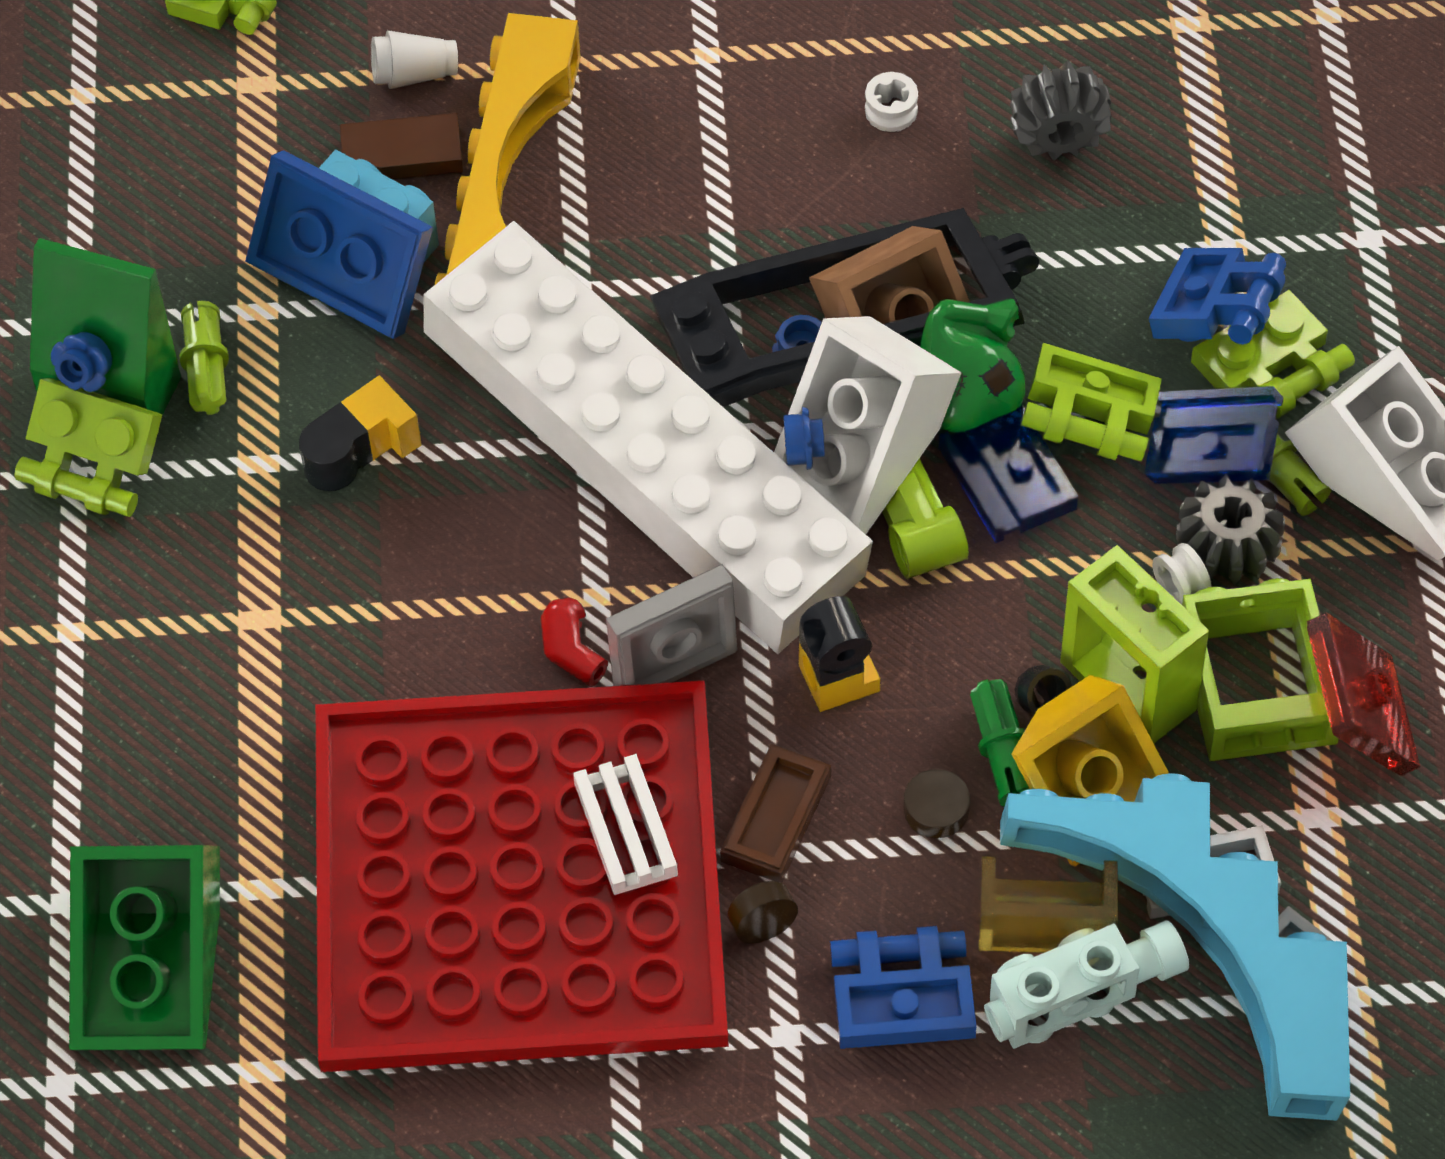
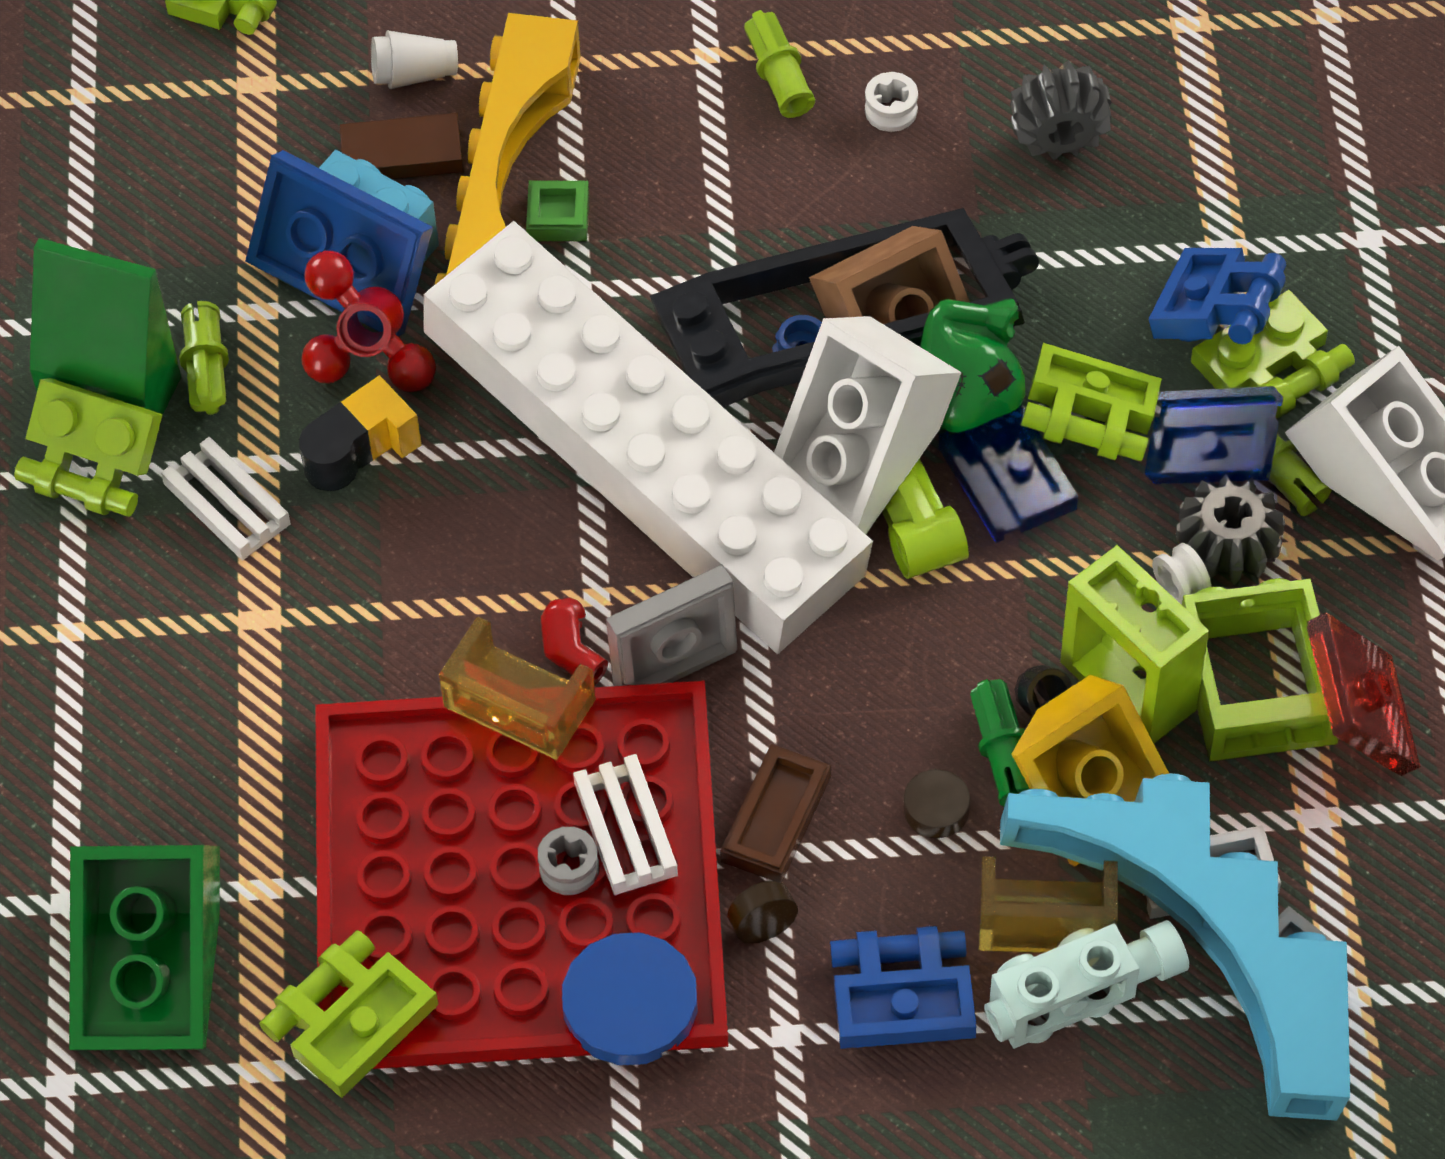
(82, 361): blue plate -> none
(196, 466): none -> white tile
(328, 356): none -> red piece
(361, 1024): none -> lime plate
(514, 694): none -> clear yellow panel
(558, 210): none -> bright green tile
(560, 877): none -> light grey bush
(629, 998): none -> blue tile
(779, 64): none -> lime axle
(803, 438): blue plate -> none
(836, 653): black leg -> none

